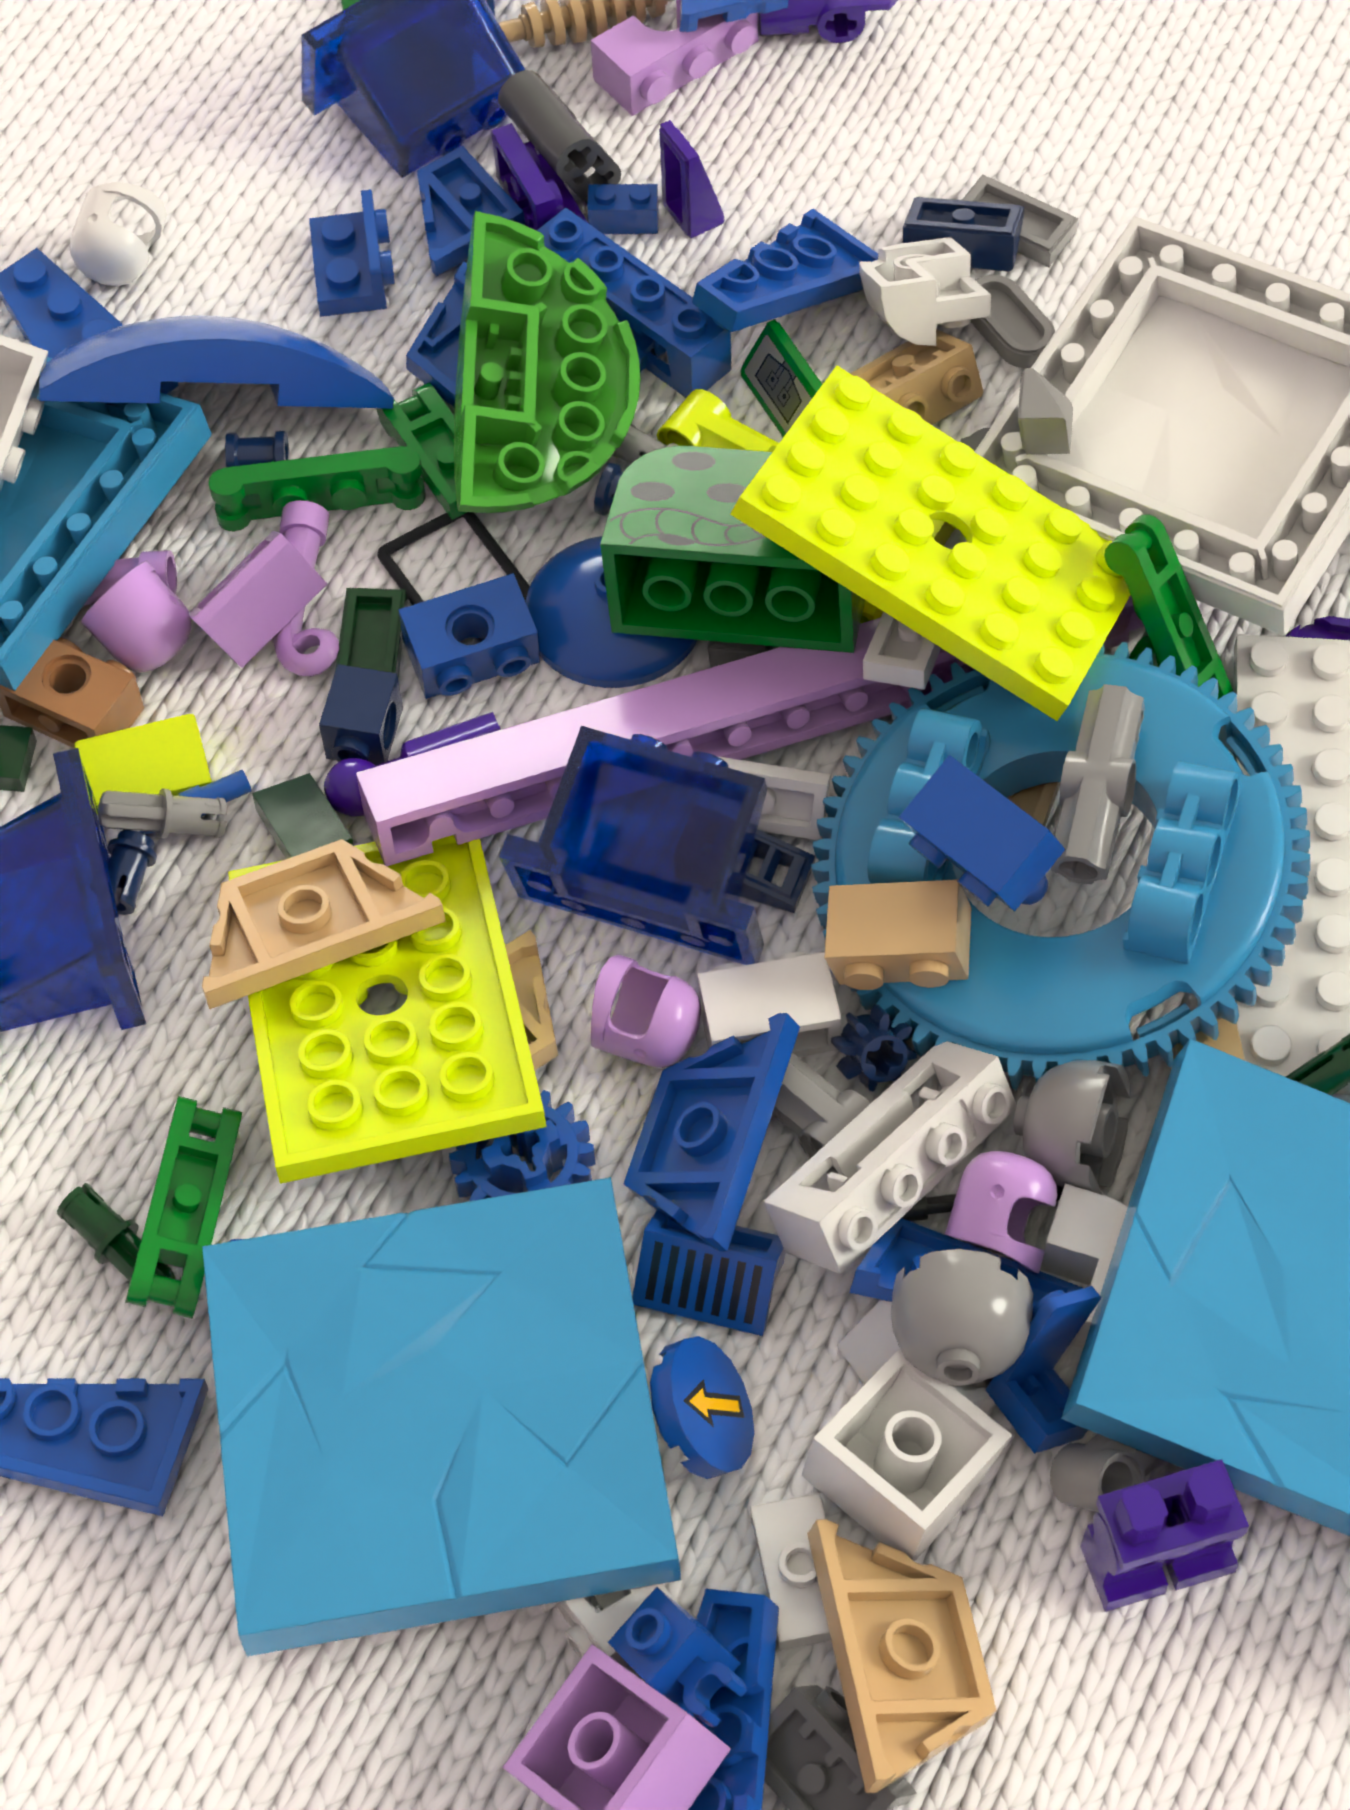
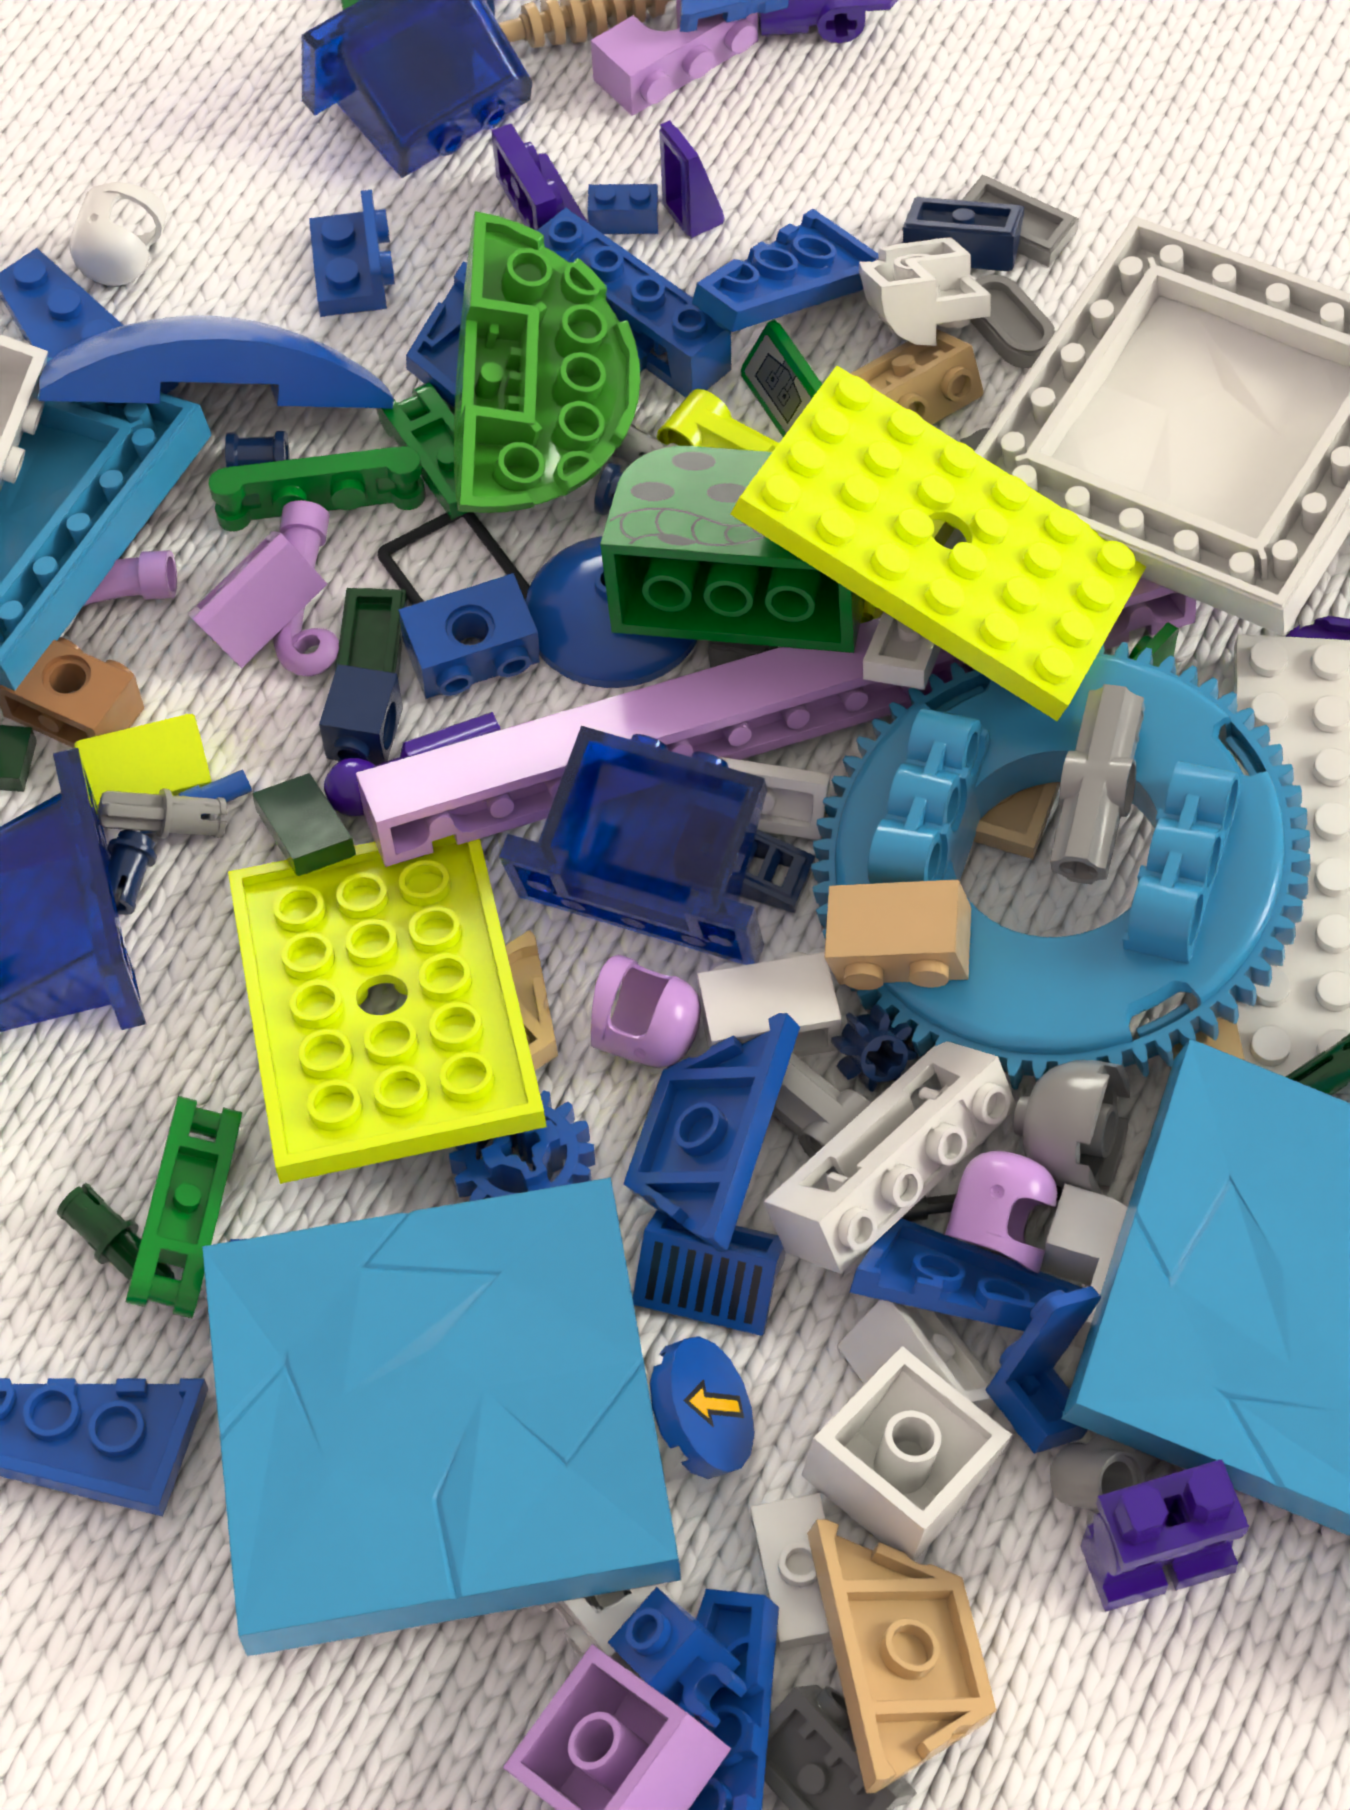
(140, 620): lavender helmet -> none
(308, 917): tan wing -> none
(449, 197): blue wing -> none
(556, 133): dark grey connector -> none
(961, 1316): light grey cylinder -> none
(982, 835): blue brick -> none
(1043, 416): light grey slope -> none
(1165, 599): green plate -> none

